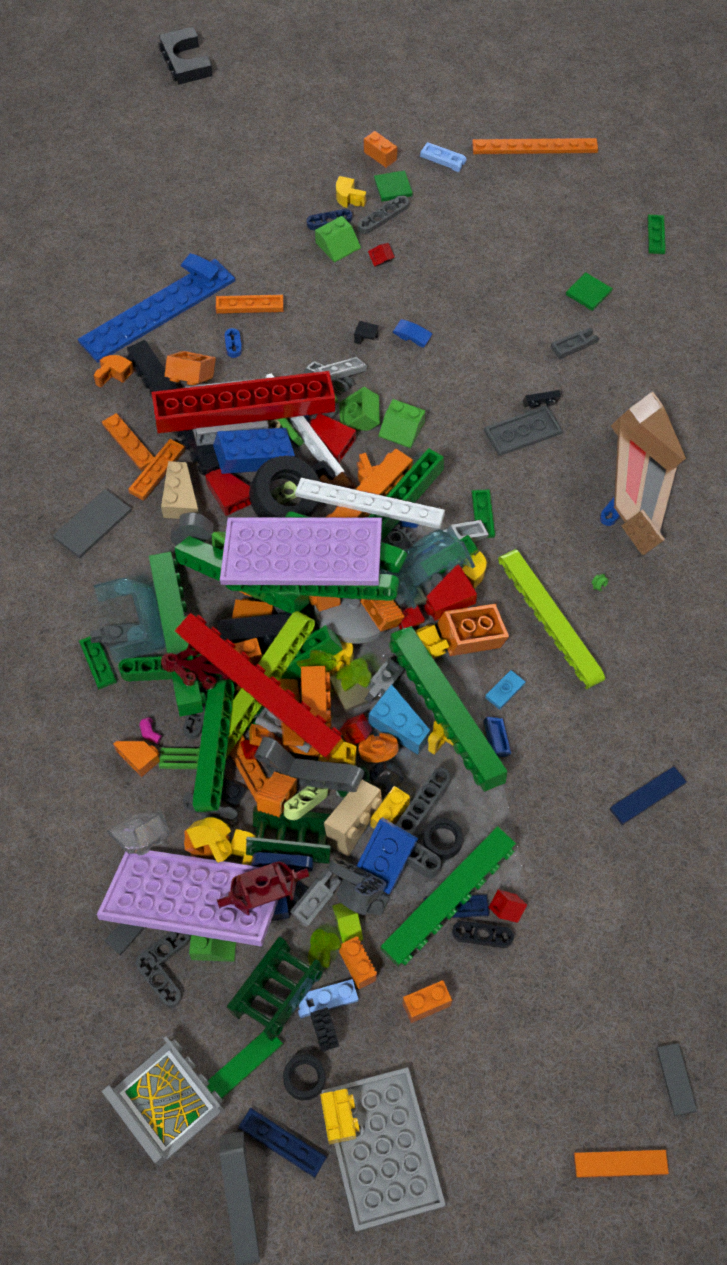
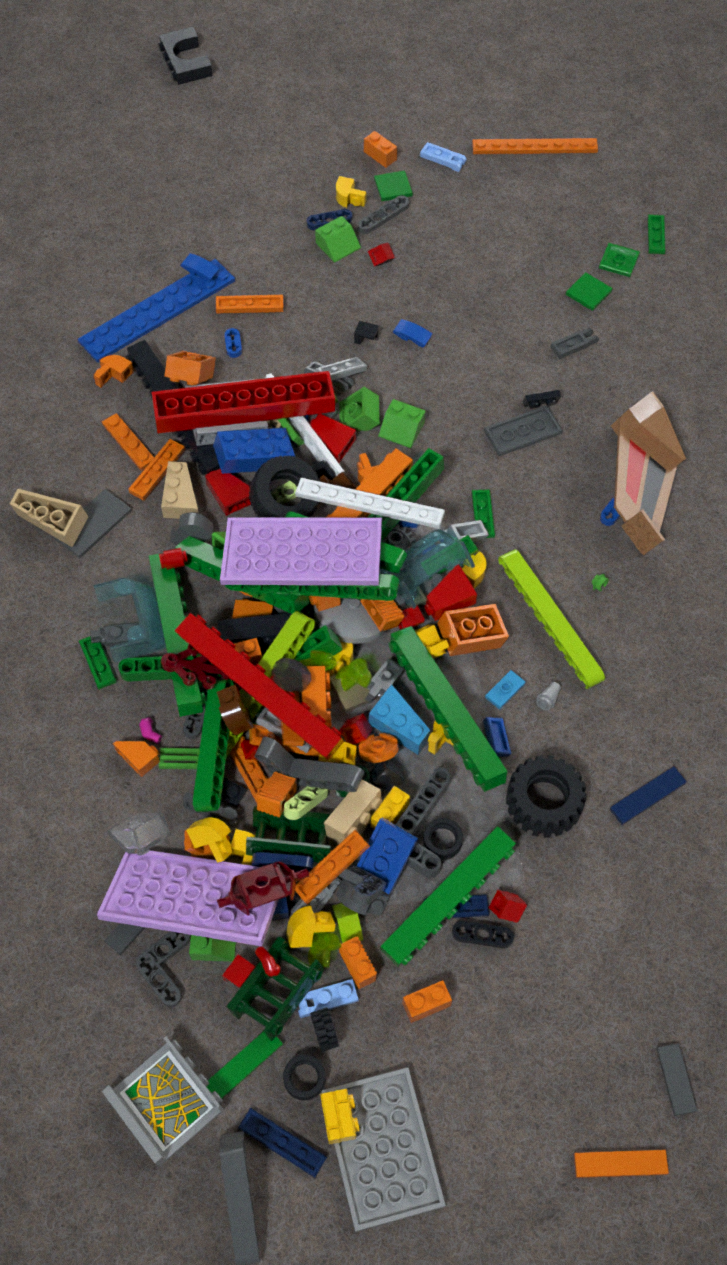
(52, 515): none -> tan wedge
(173, 558): none -> red brick
(233, 711): none -> reddish brown brick
(238, 971): none -> red panel
(268, 962): none -> red arm
(291, 675): none -> clear smoke tile
(305, 923): none -> yellow brick
(331, 866): none -> orange tile
(541, 820): none -> black tyre
(548, 697): none -> light grey cone
(619, 259): none -> green tile

